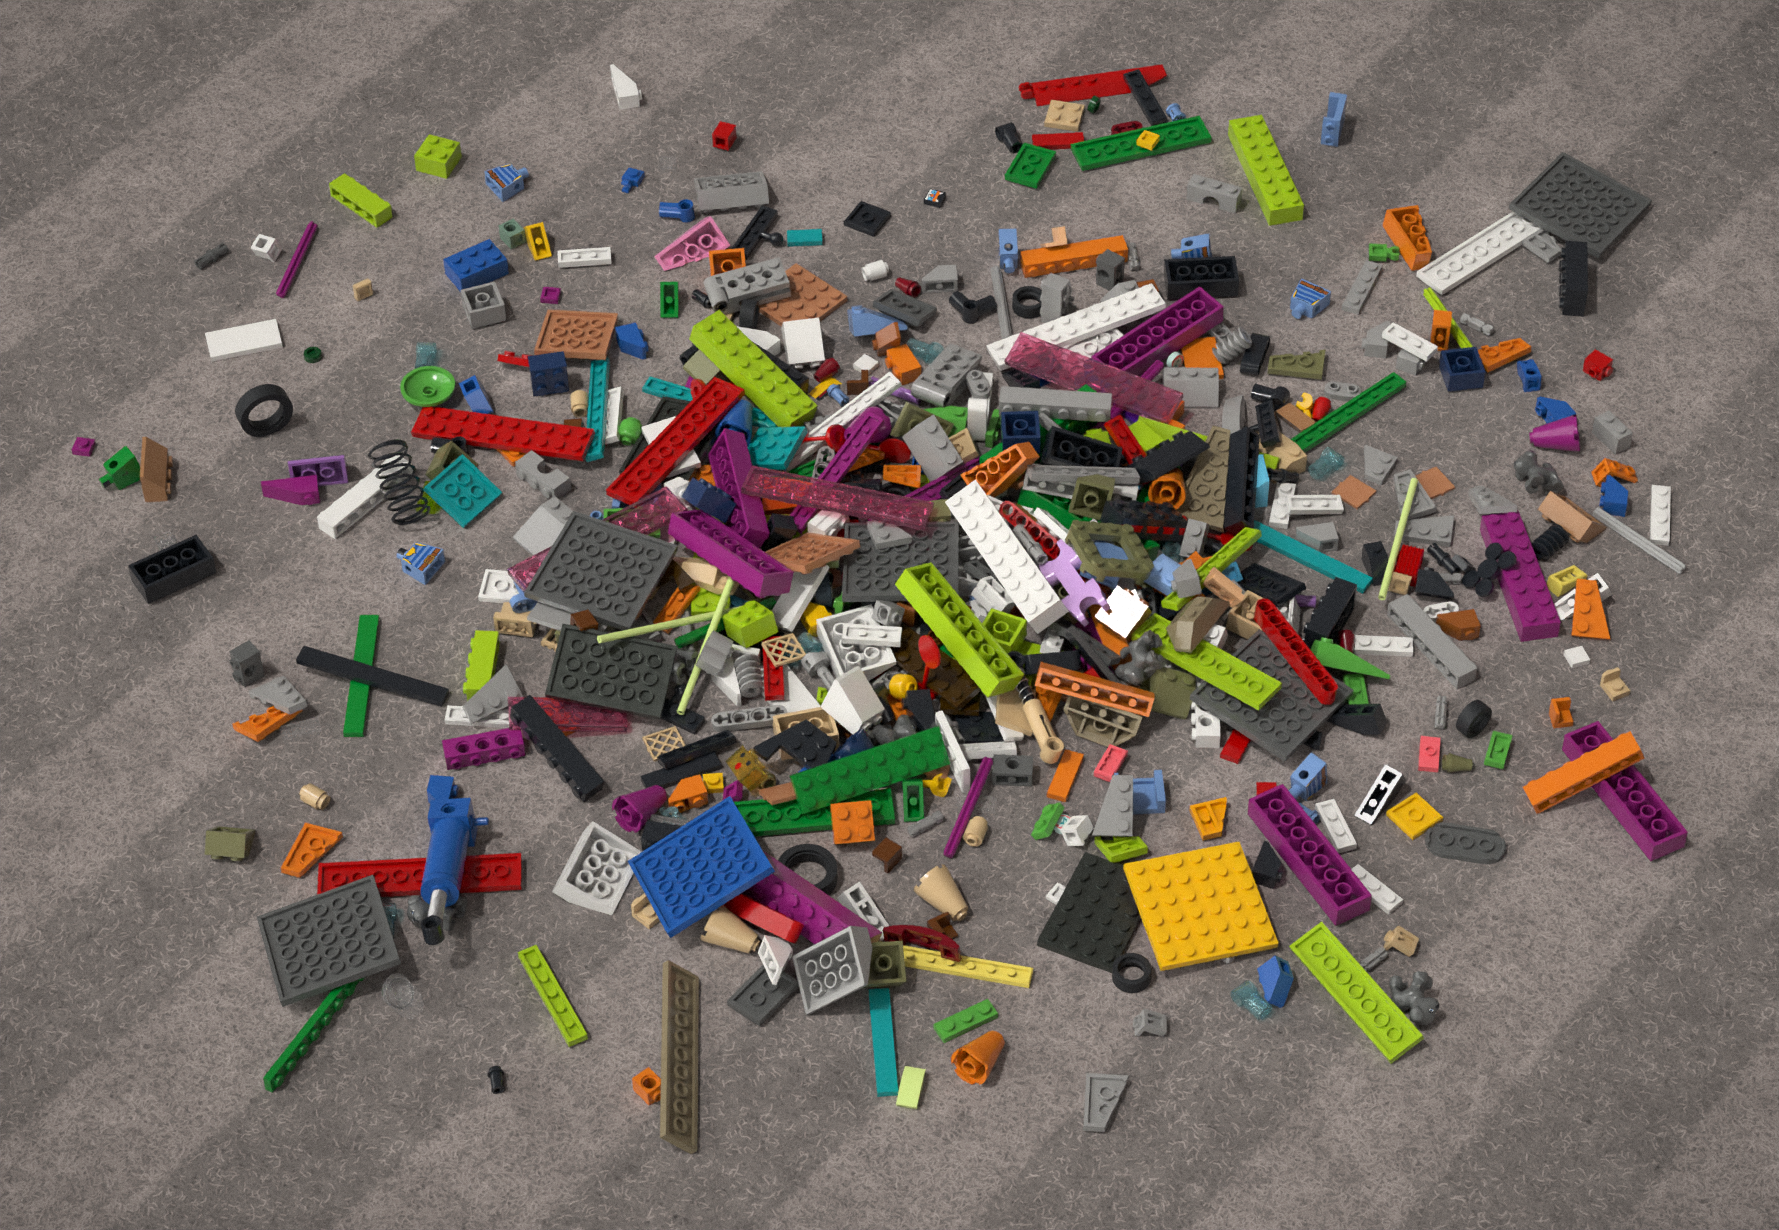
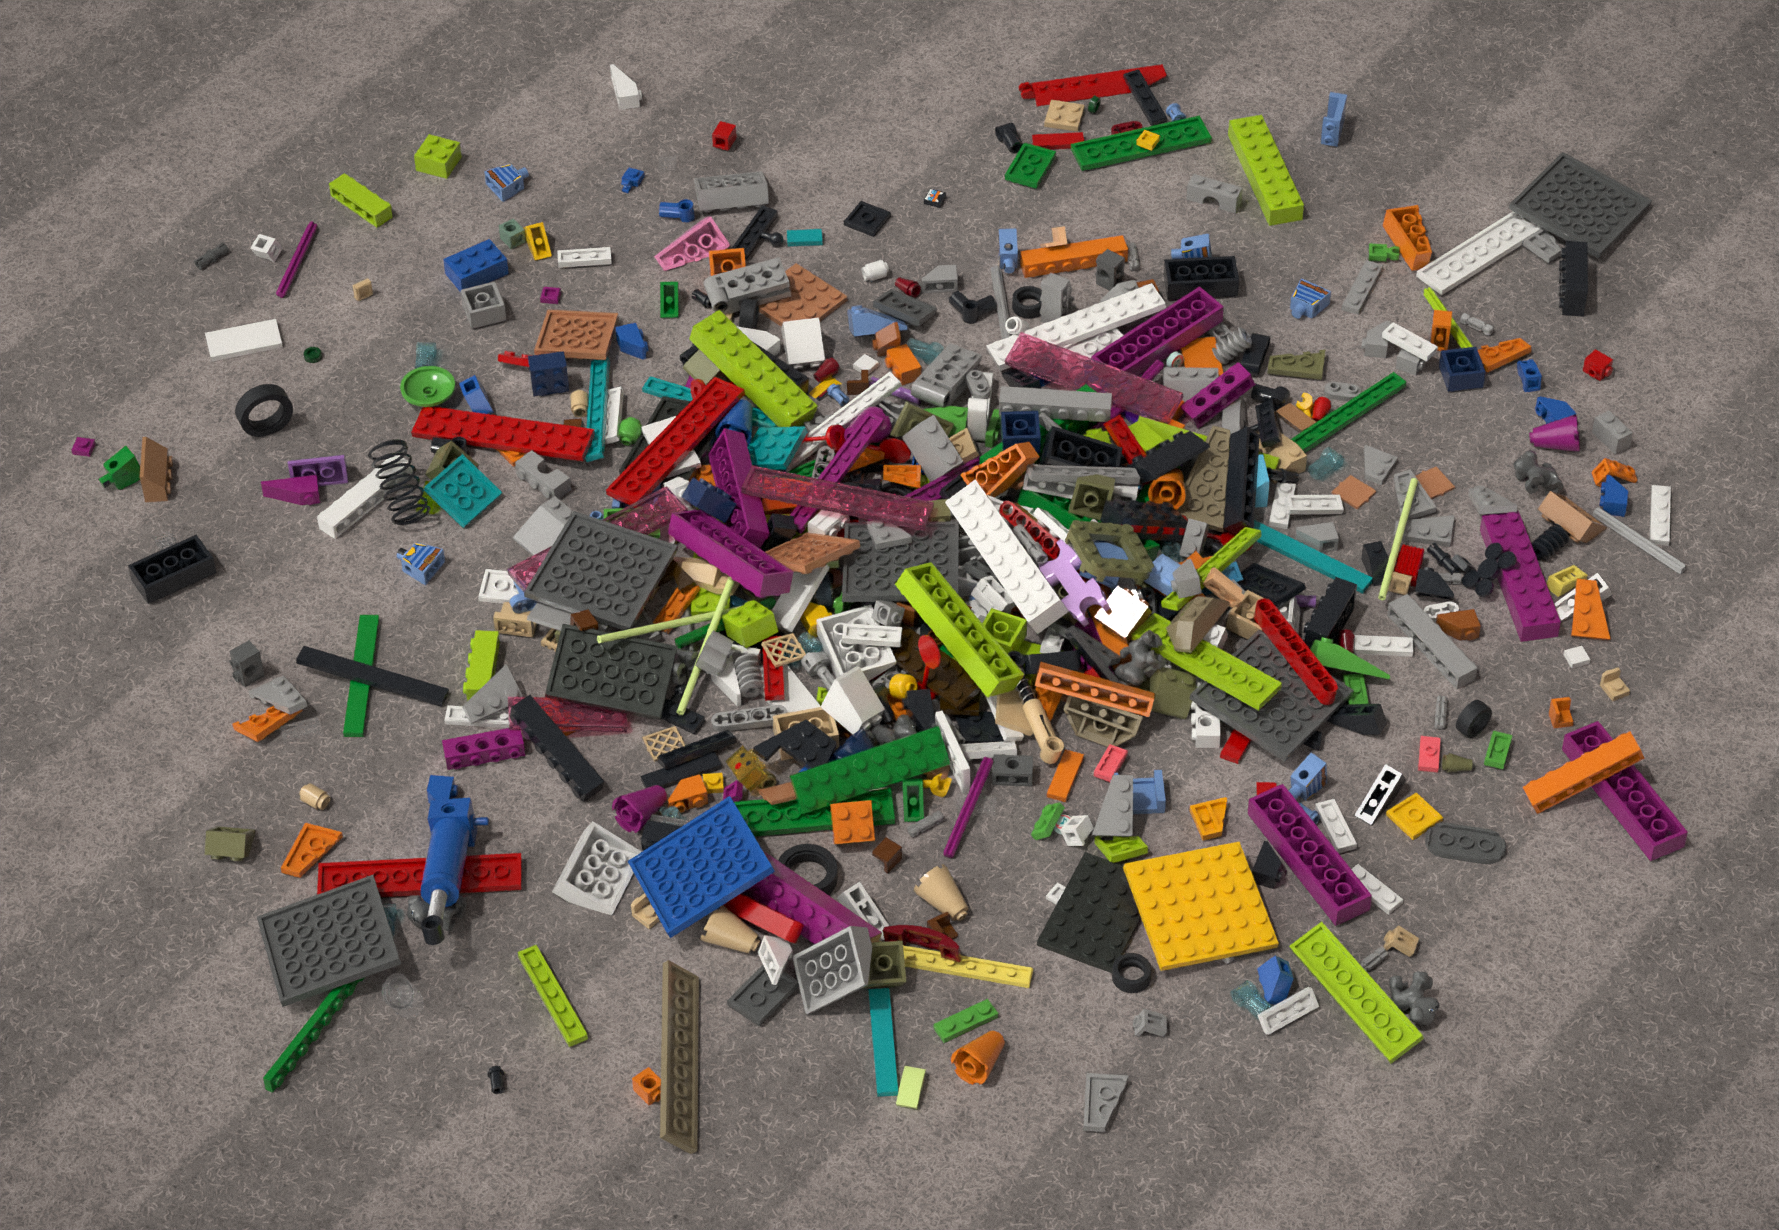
(975, 831): tan brick -> none
(1016, 325): none -> white brick
(1218, 395): none -> magenta brick
(1288, 1010): none -> white plate

